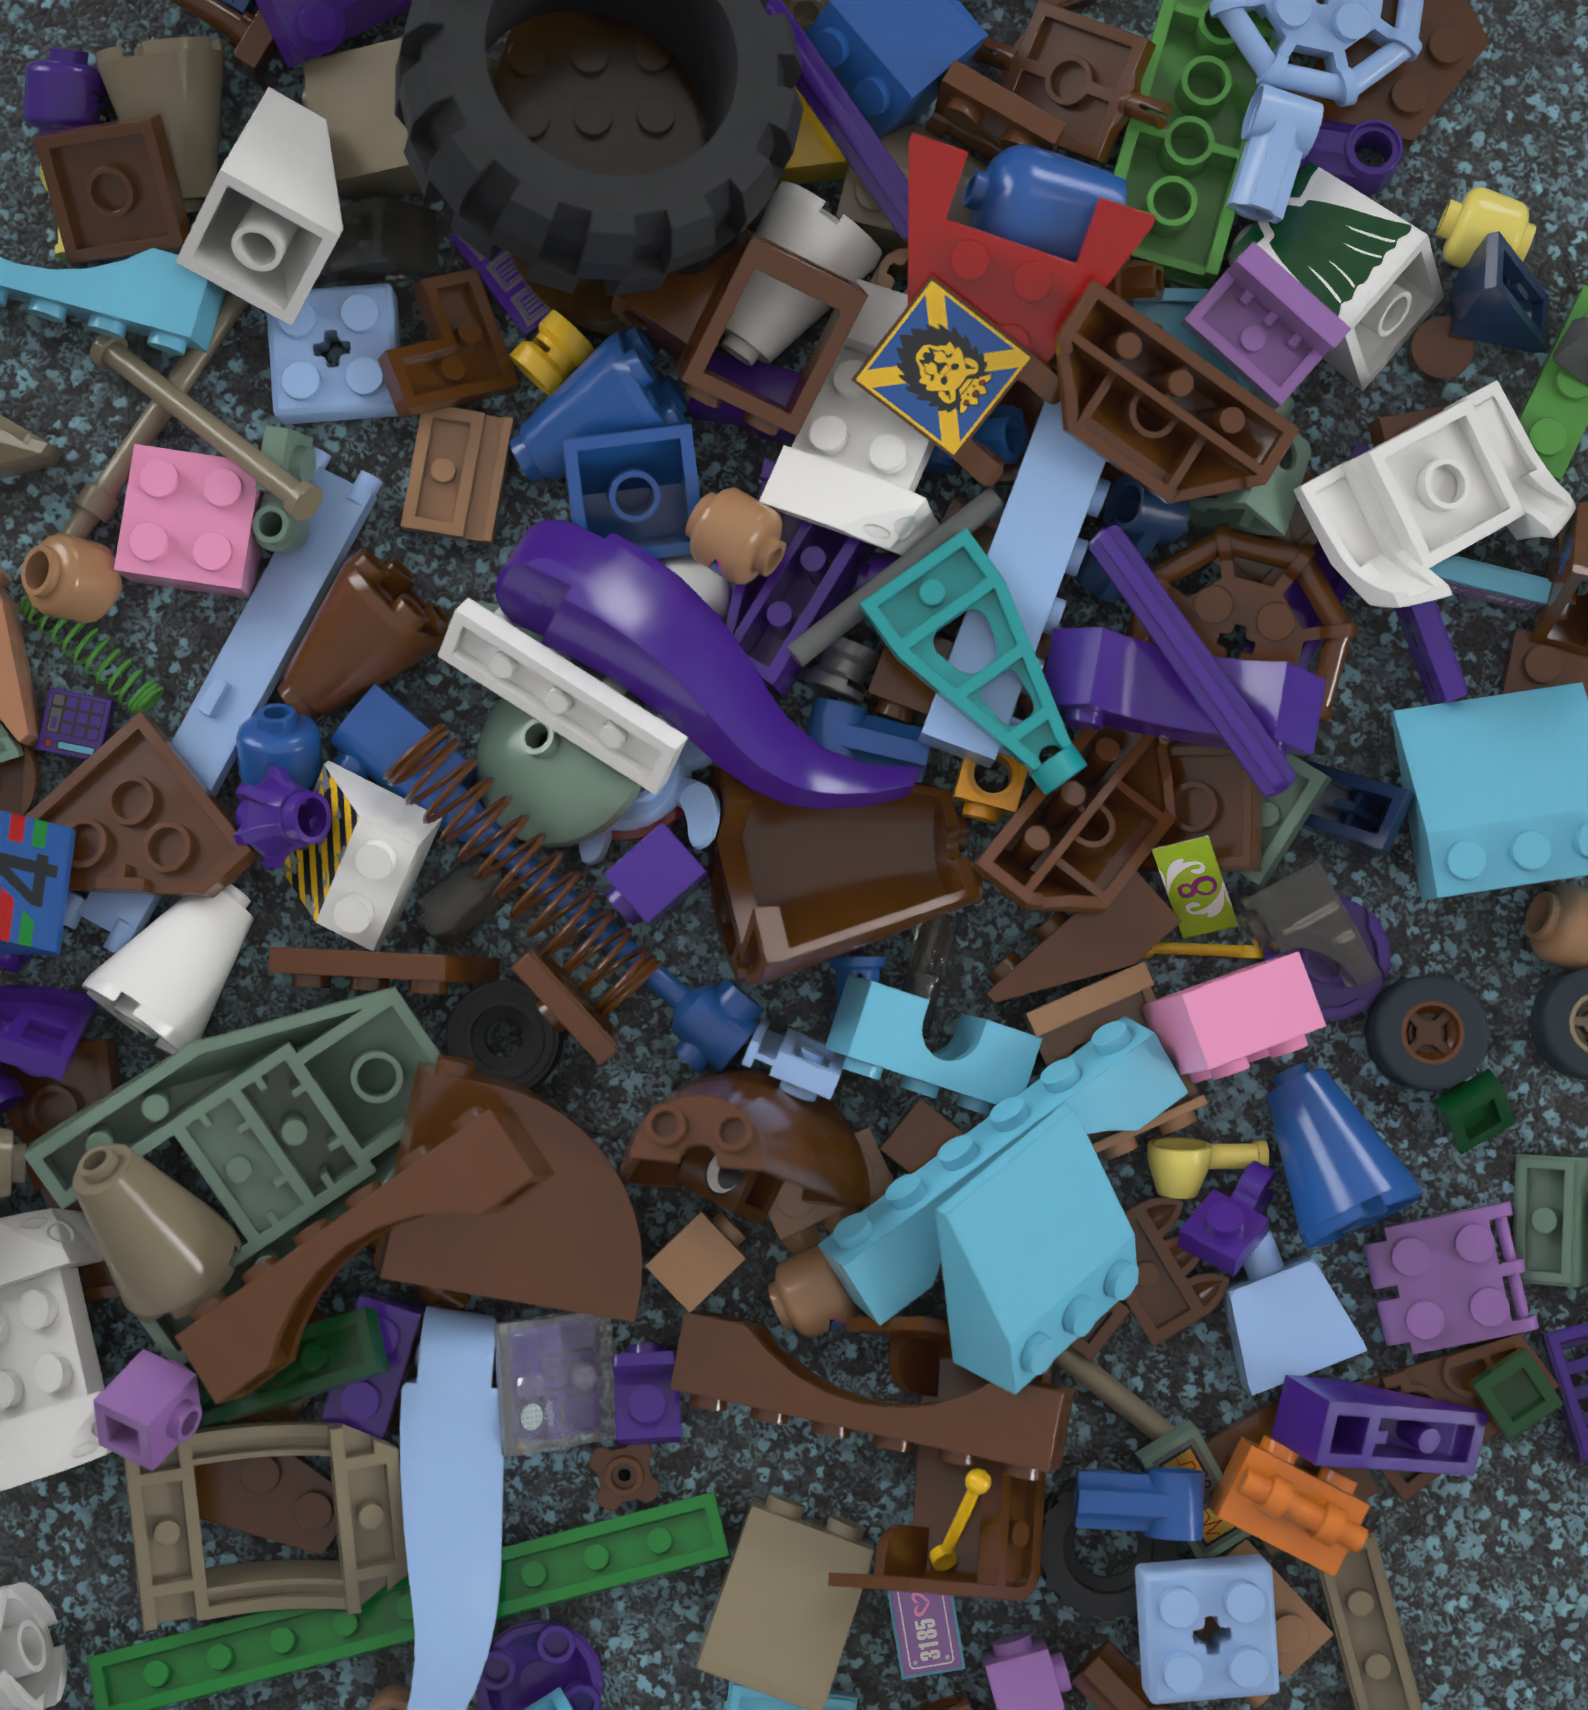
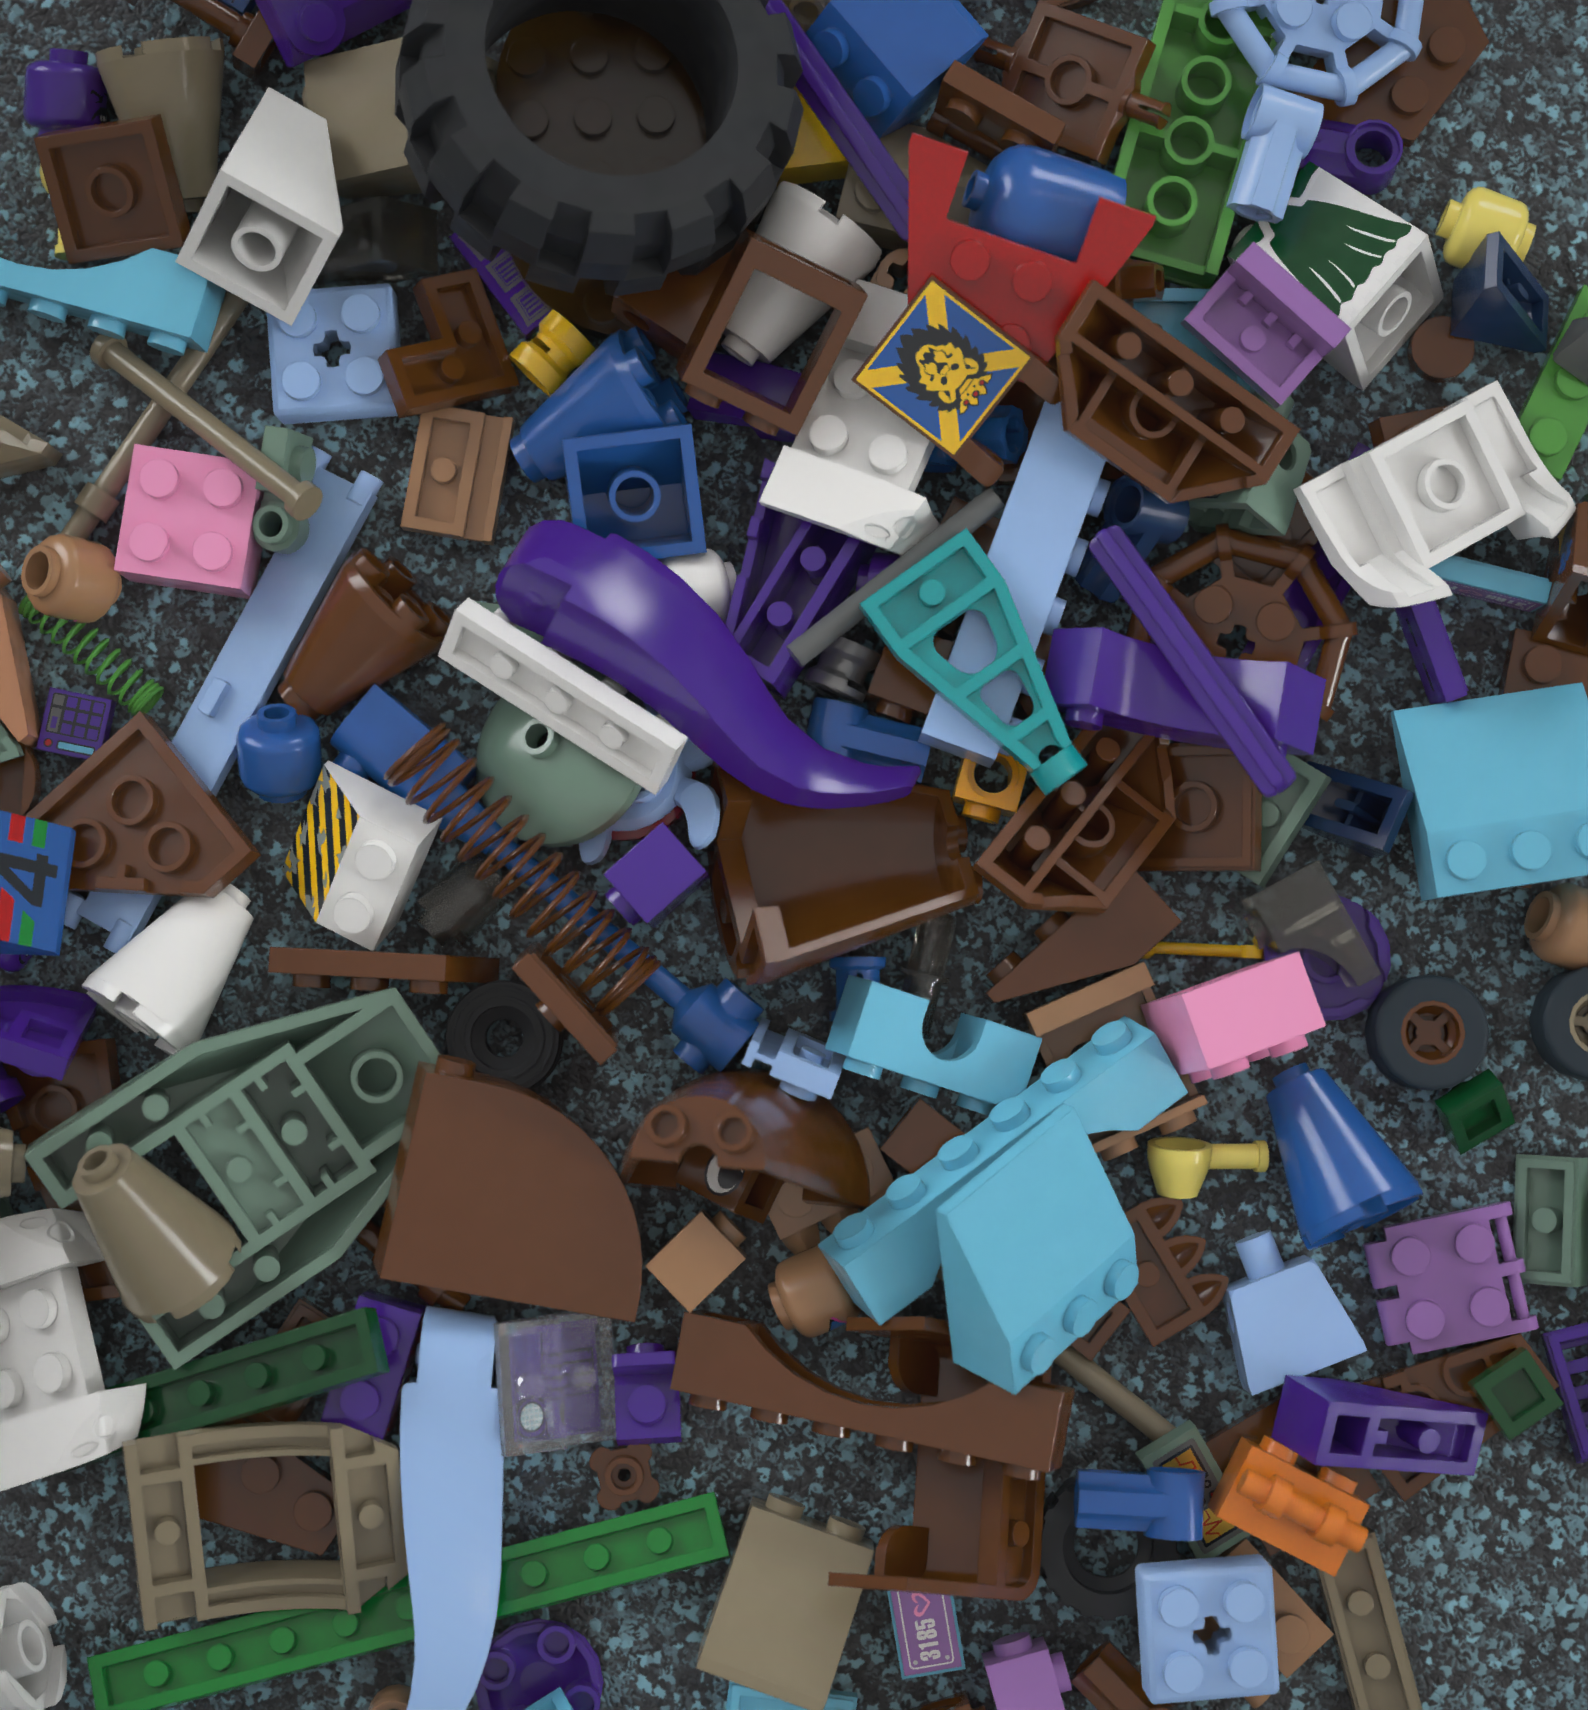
(148, 1409): medium lavender brick -> none
(259, 1328): reddish brown arch -> none
(280, 817): dark purple rock -> none
(735, 535): medium nougat head -> none
(943, 1556): yellow hinge -> none
(1195, 887): lime sticker -> none
(1230, 1228): dark purple plate -> none

